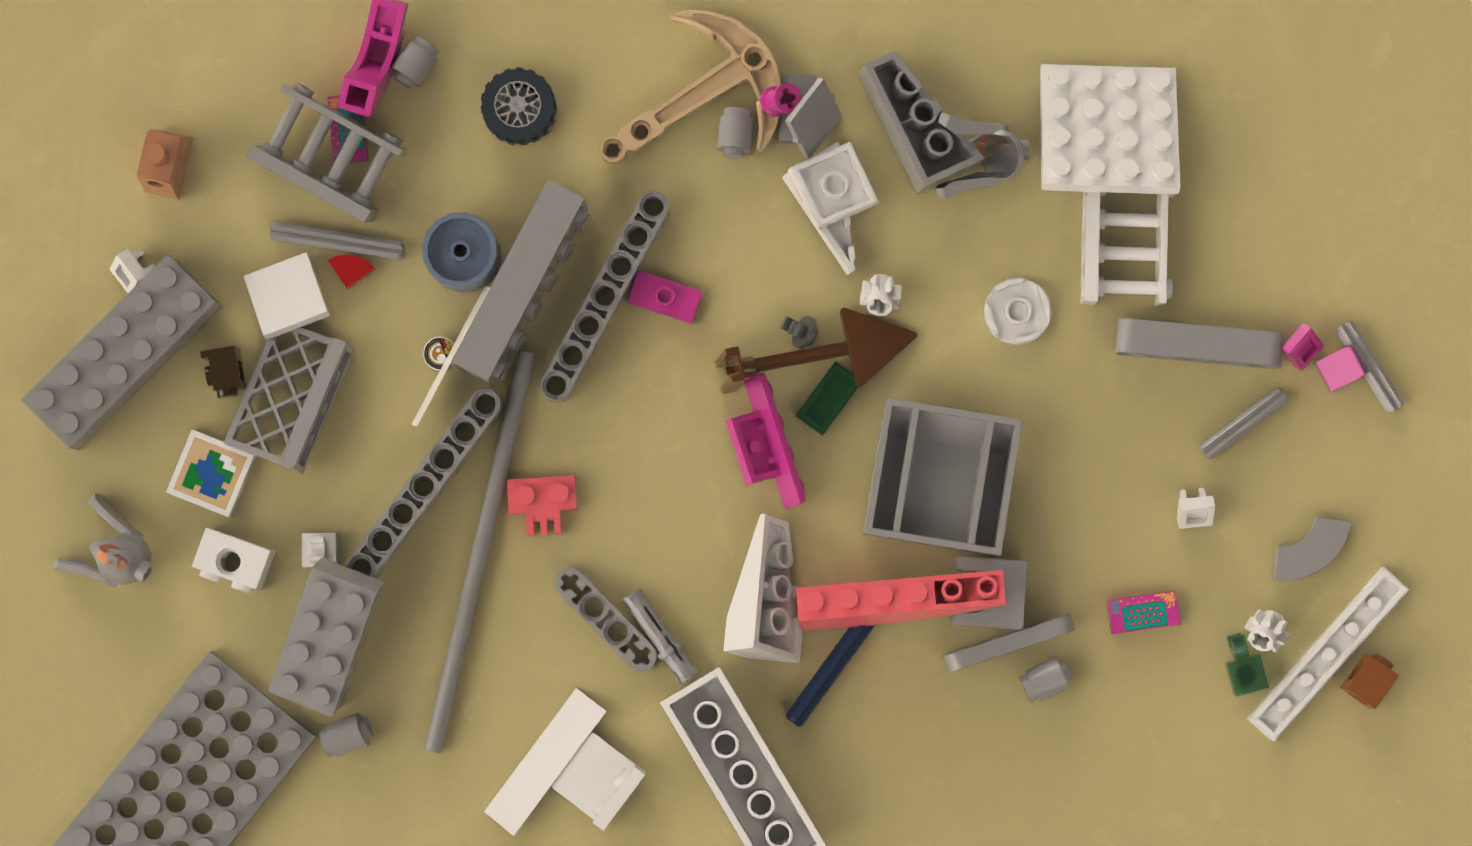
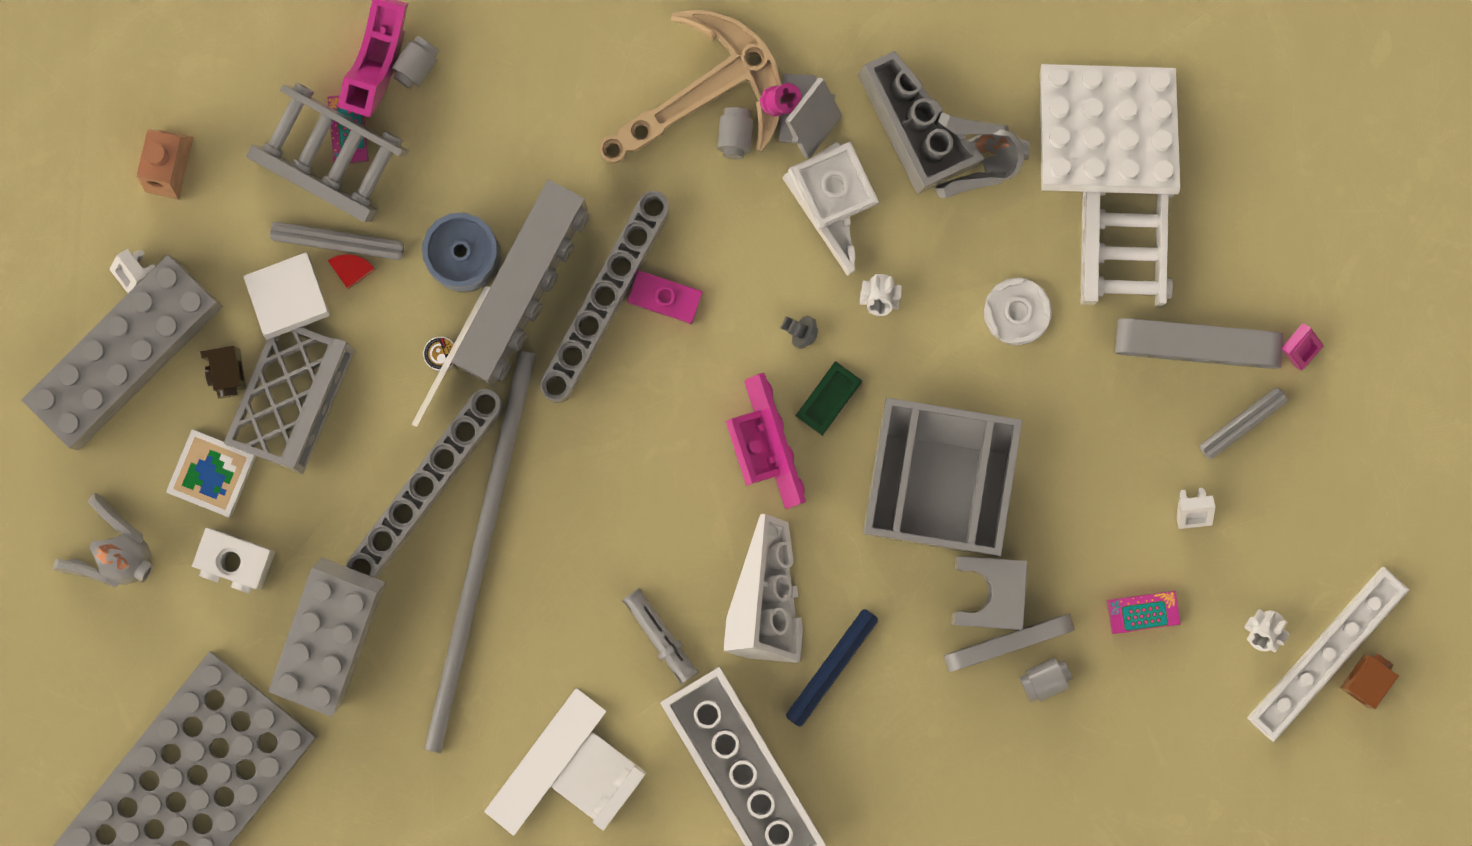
(319, 546): white tile -> none
(346, 735): light grey brick -> none
(518, 106): black wheel -> none
(542, 500): coral hinge -> none
(602, 622): light grey beam -> none
(868, 344): reddish brown piece -> none
(898, 600): coral slope -> none
(1246, 670): clear green plate -> none
(1311, 552): light grey tile -> none
(1340, 368): slope -> none
(1373, 370): light grey axle -> none

